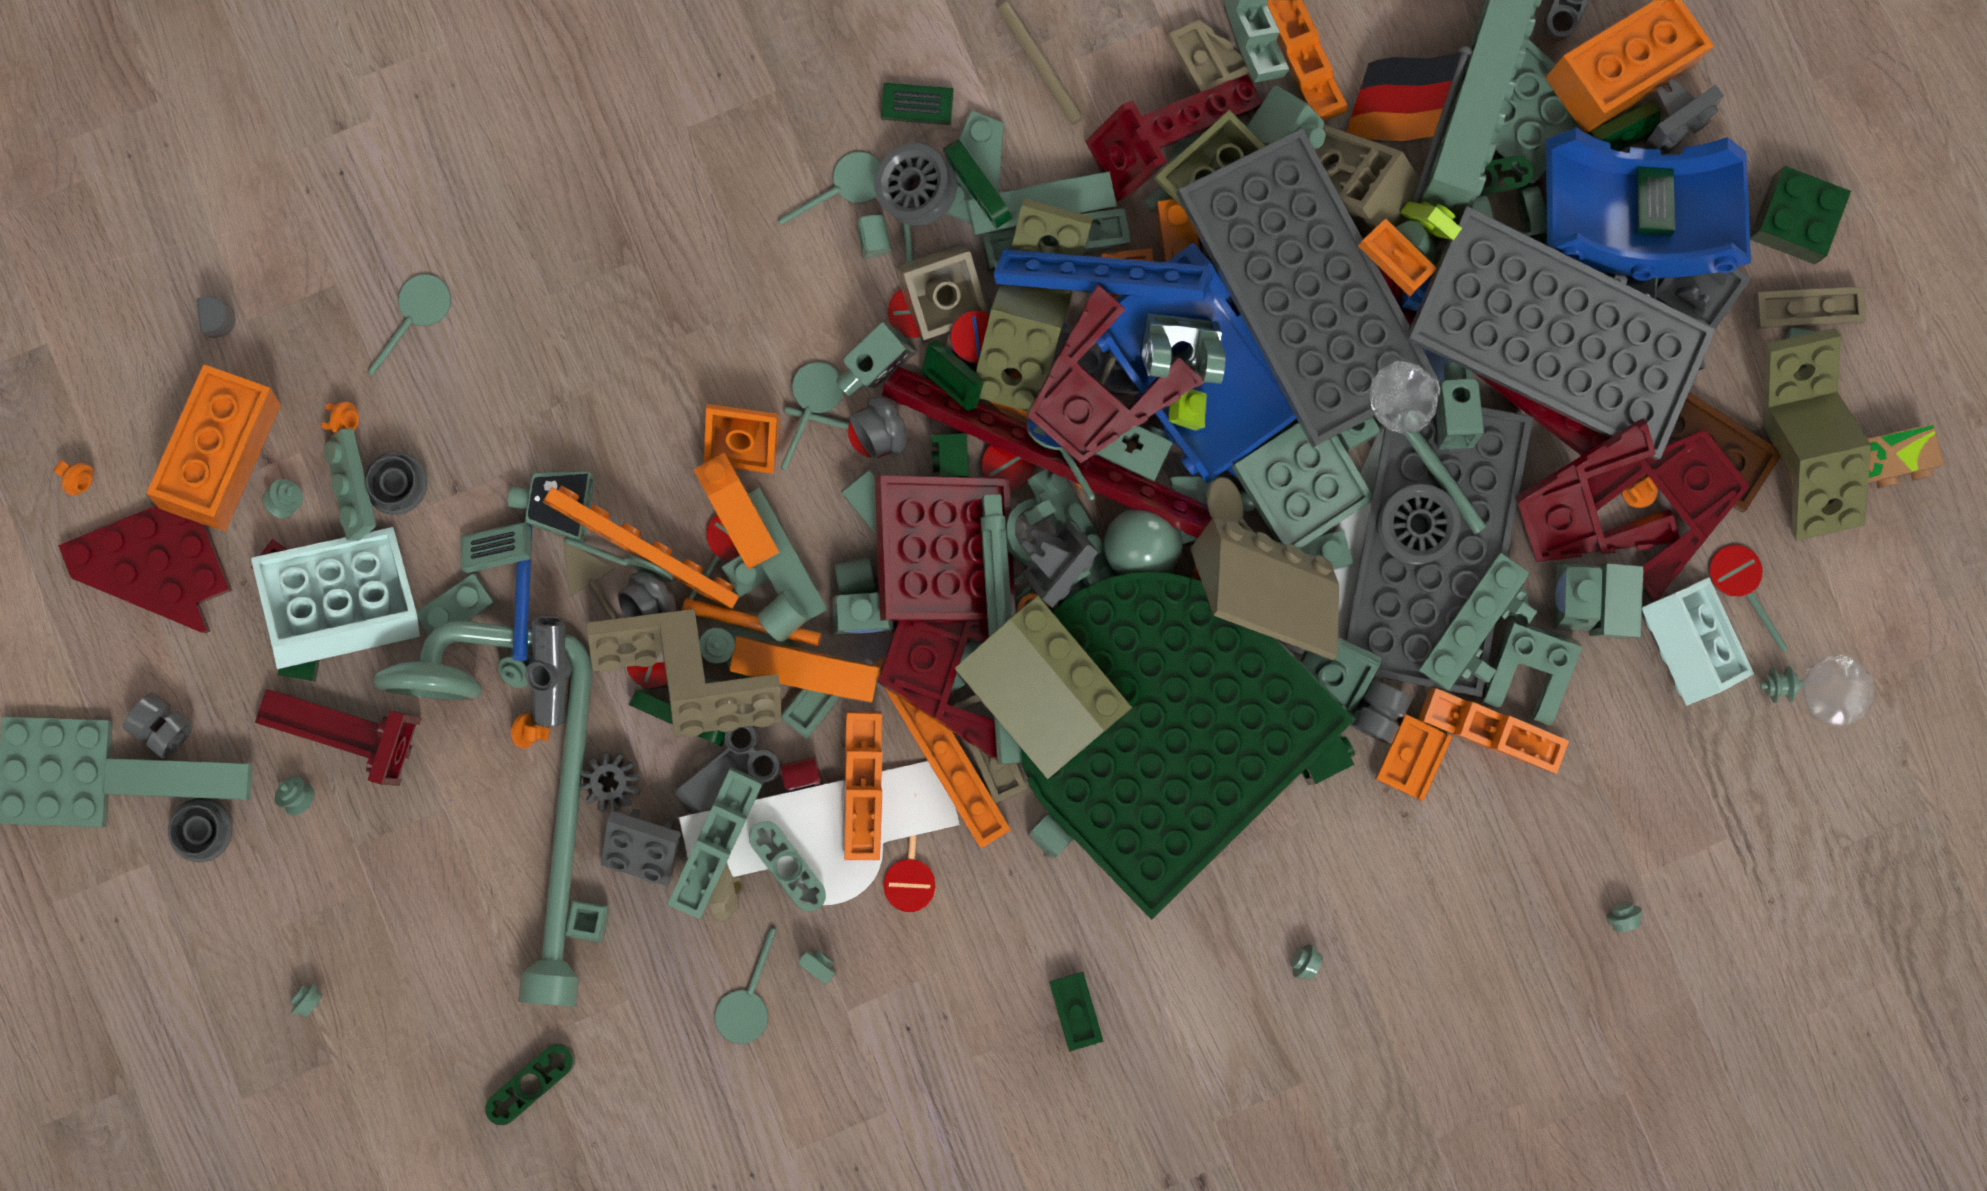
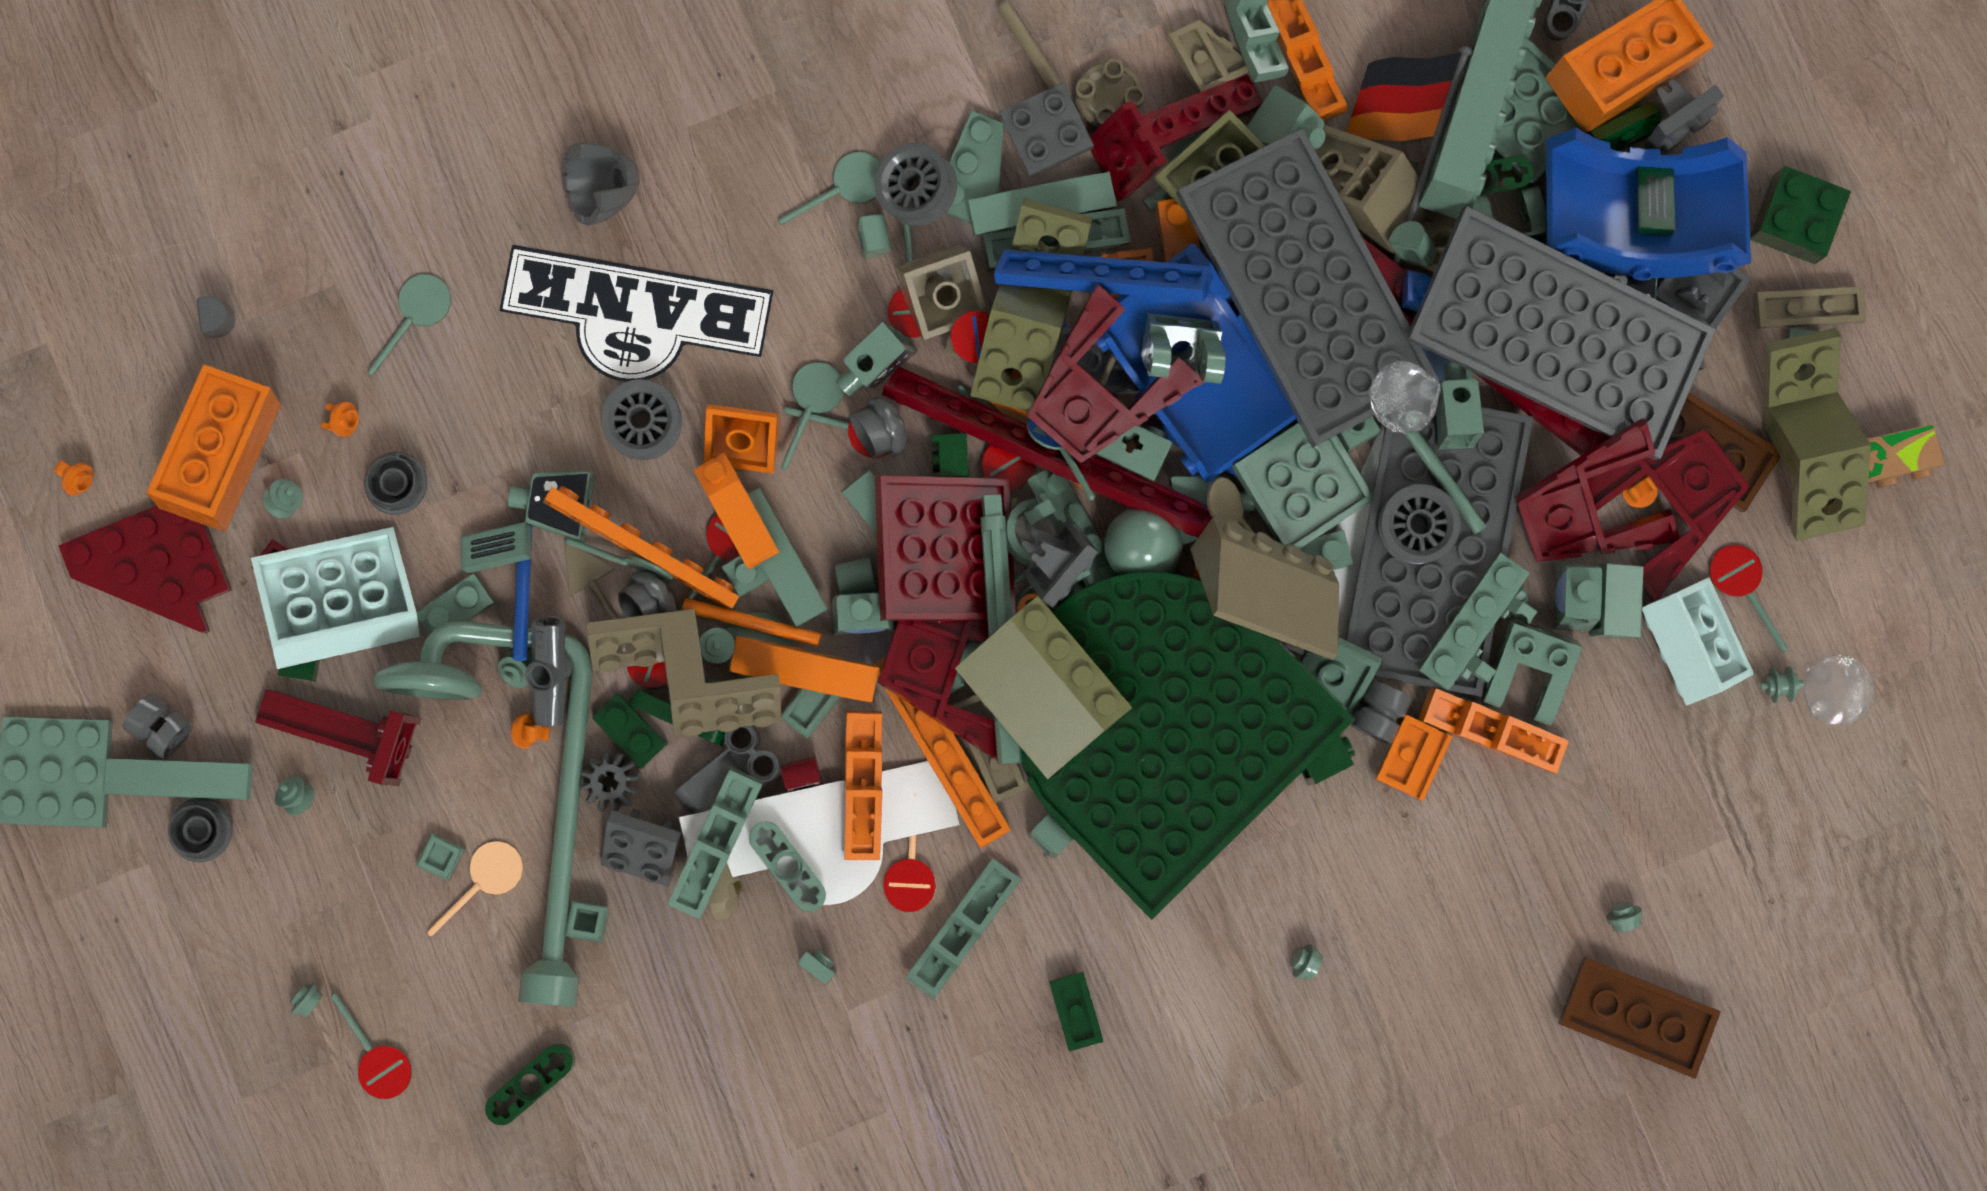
(349, 485): sand green plate -> none
(383, 1069): none -> red piece
(440, 857): none -> sand green tile
(494, 869): none -> light nougat piece
(598, 181): none -> dark grey hair
(627, 391): none -> dark grey wheel
(629, 731): none -> dark green plate
(634, 317): none -> sticker
(741, 1013): sand green piece -> none
(782, 616): sand green brick -> none
(917, 104): dark green tile -> none
(952, 375): dark green tile -> none
(962, 929): none -> sand green slope
(977, 183): dark green beam -> none
(1046, 130): none -> dark grey plate
(1105, 89): none -> dark tan dish
(1189, 410): lime plate -> none
(1397, 257): orange plate -> none
(1435, 220): lime plate -> none
(1639, 1017): none -> reddish brown plate

